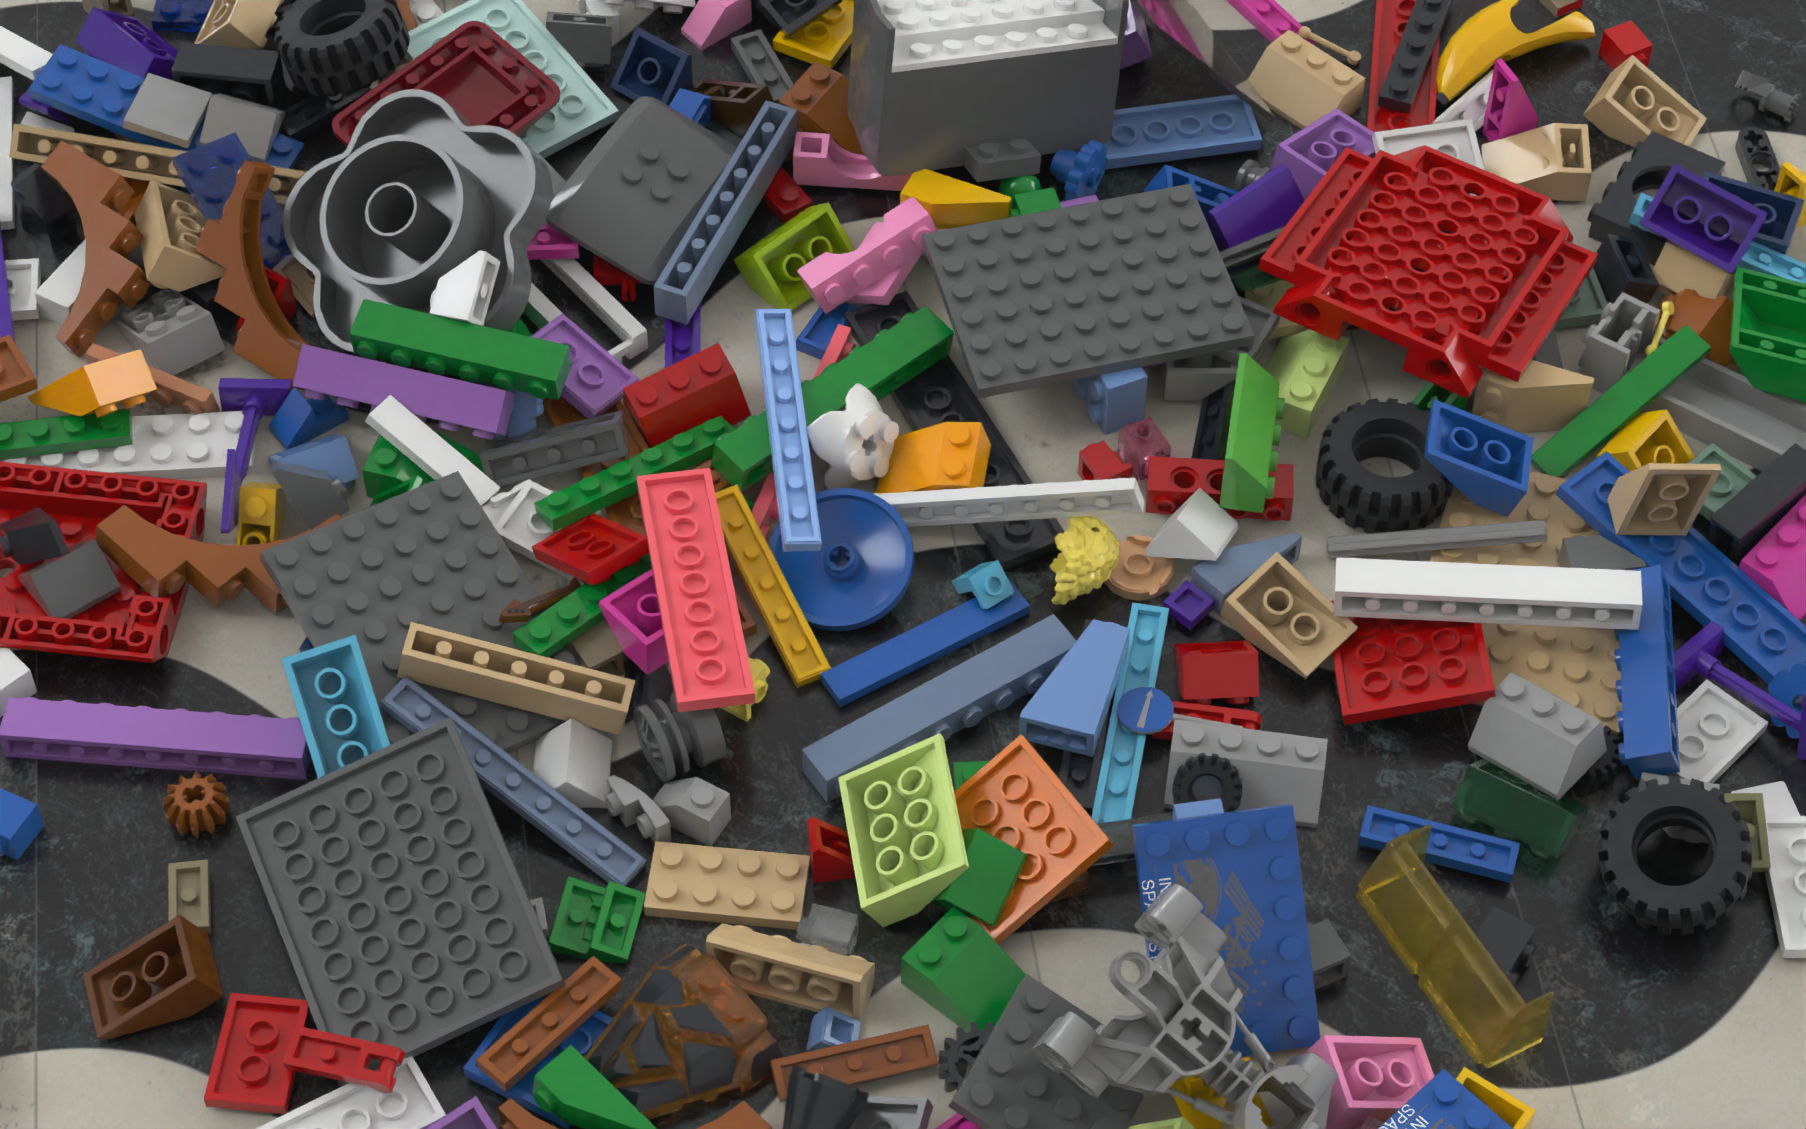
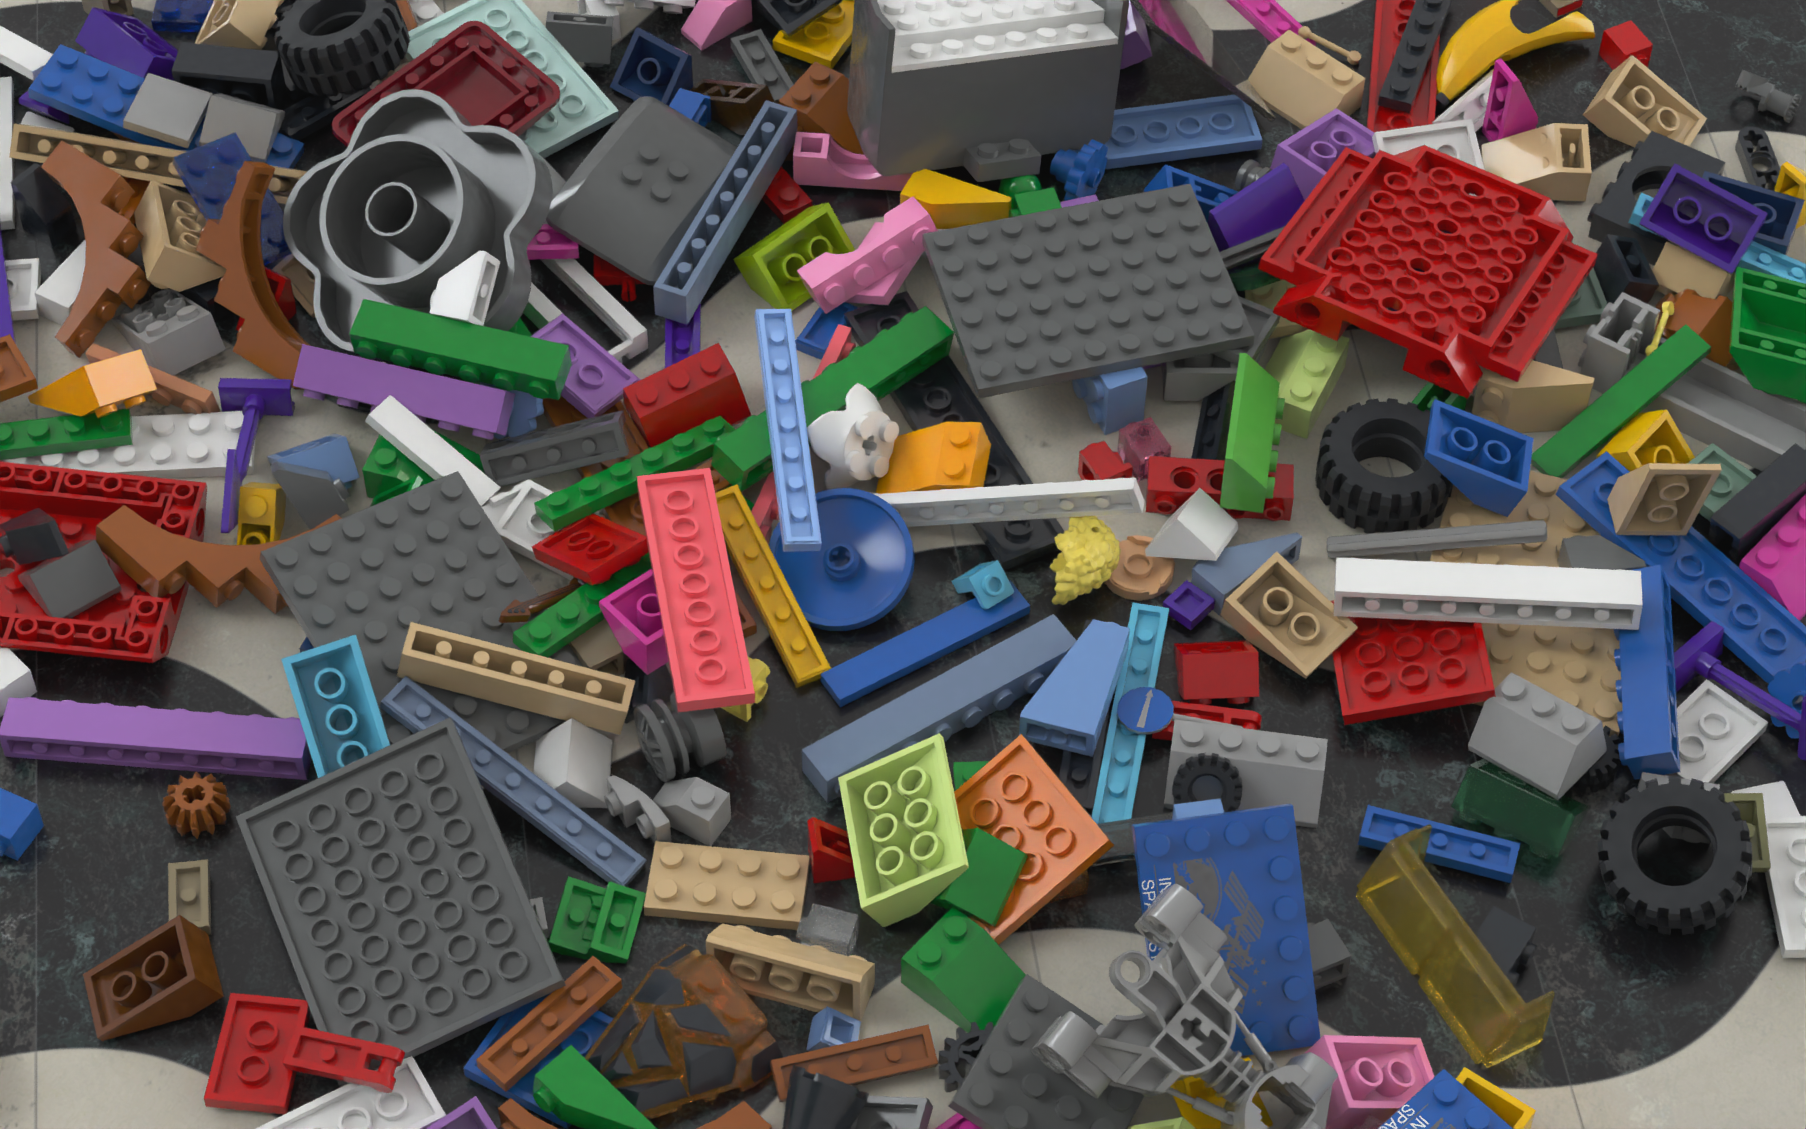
(305, 420): blue slope -> none

